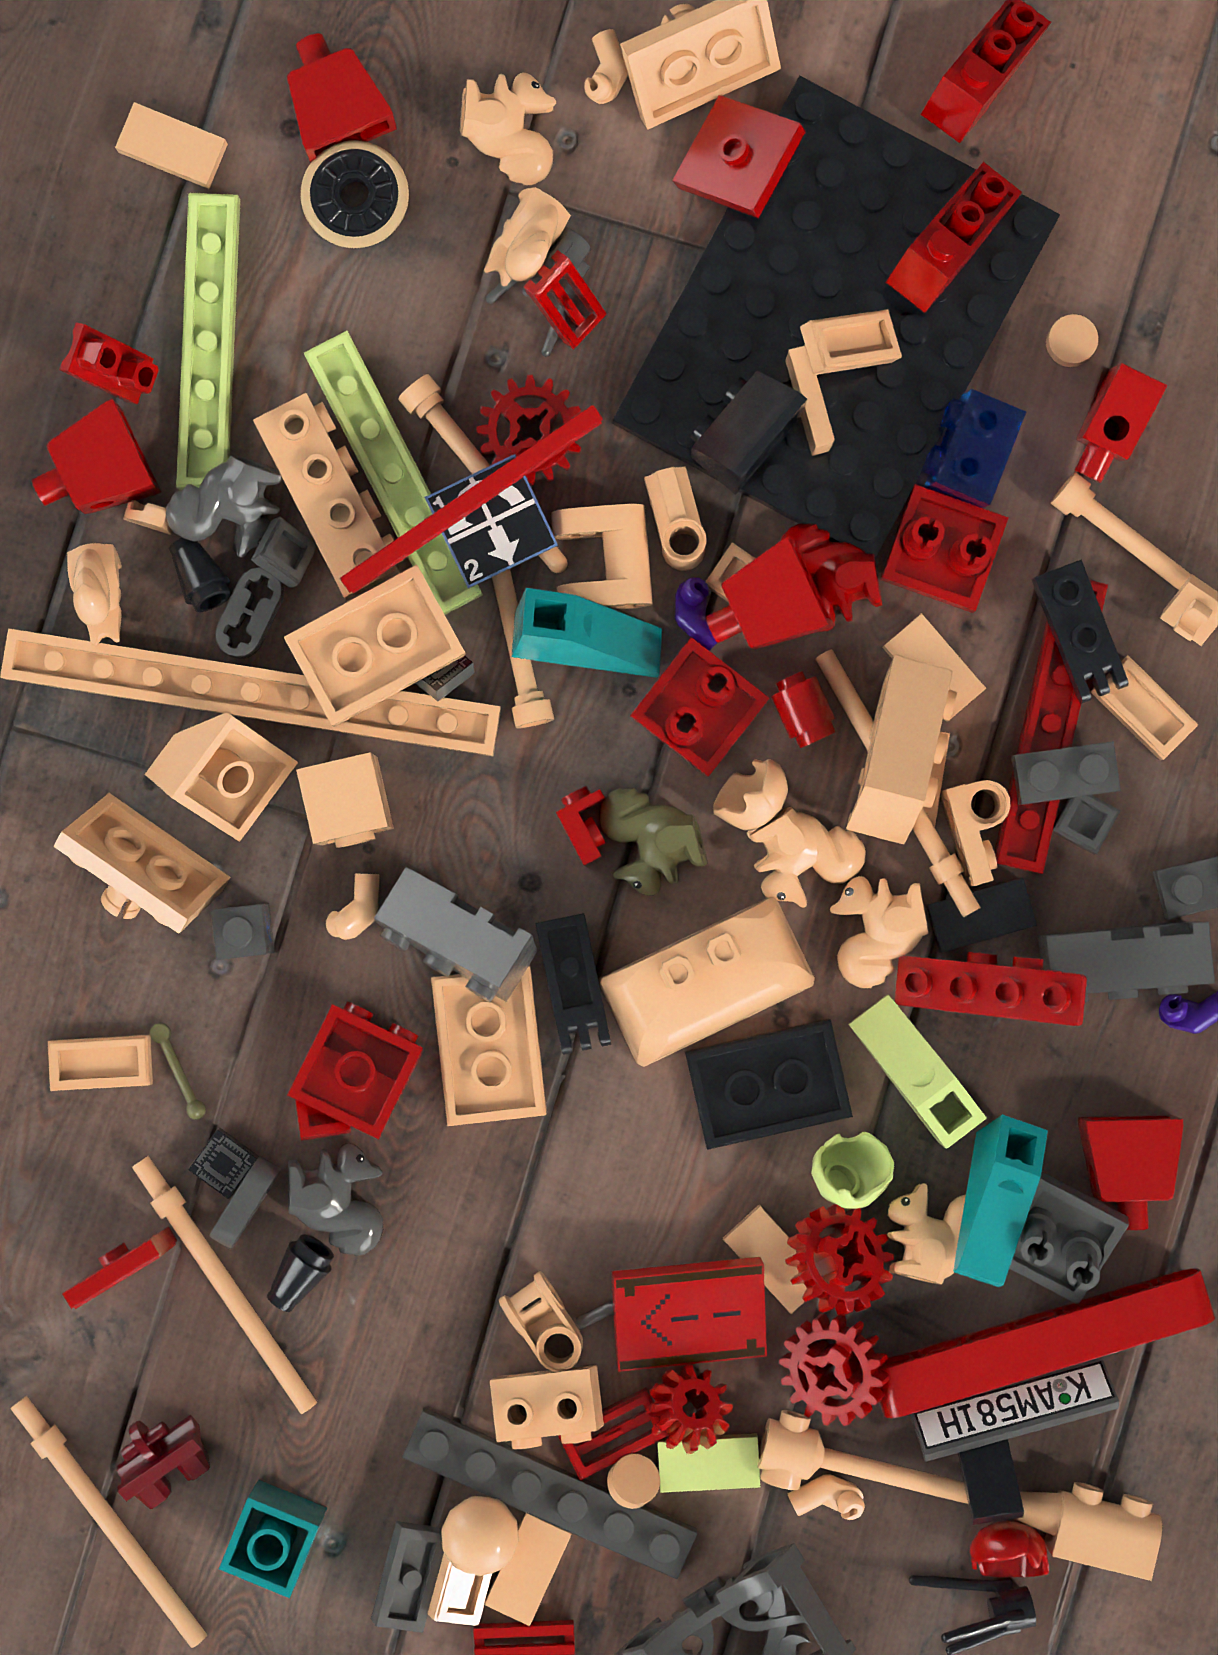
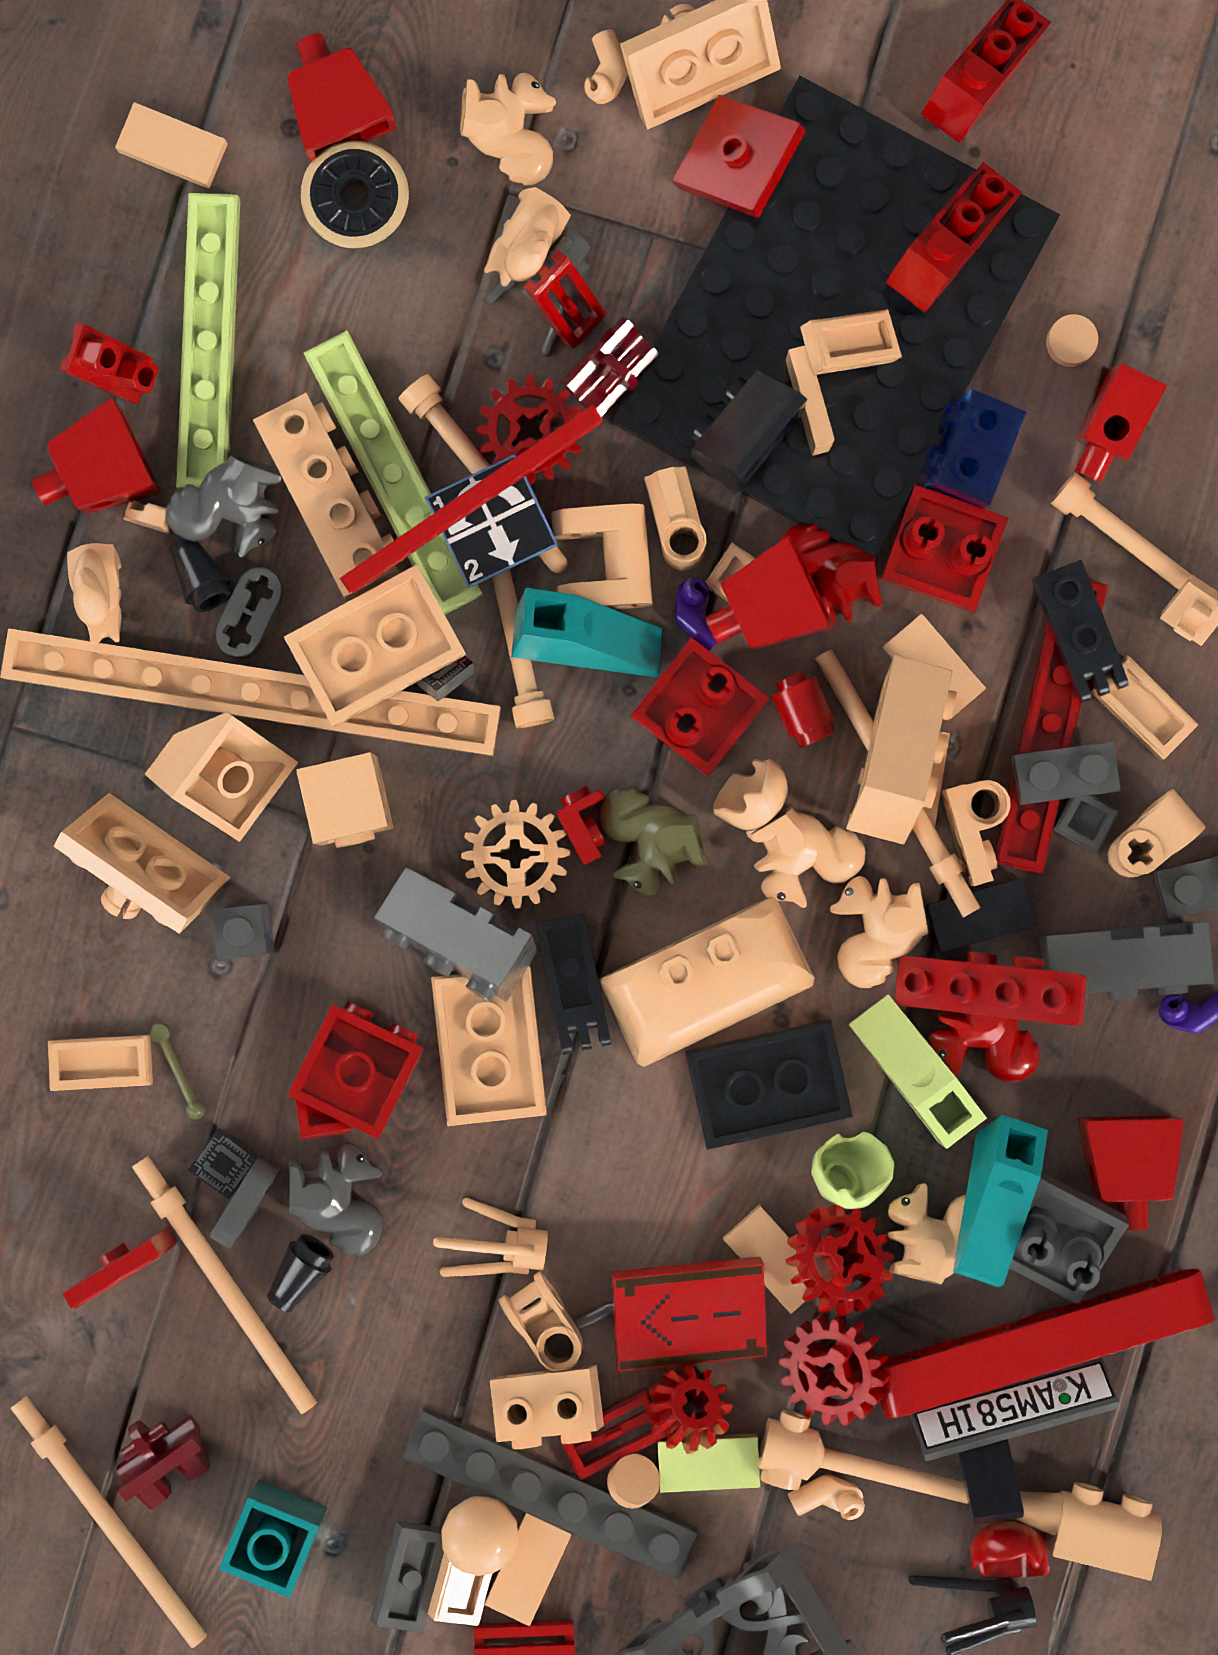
(284, 552): dark grey tile -> none
(360, 912): light nougat arm -> none
(515, 831): none -> light nougat gear
(523, 1248): none -> light nougat plant
(610, 367): none -> dark red hips
(1007, 1050): none -> red animal
(1159, 831): none -> light nougat piece

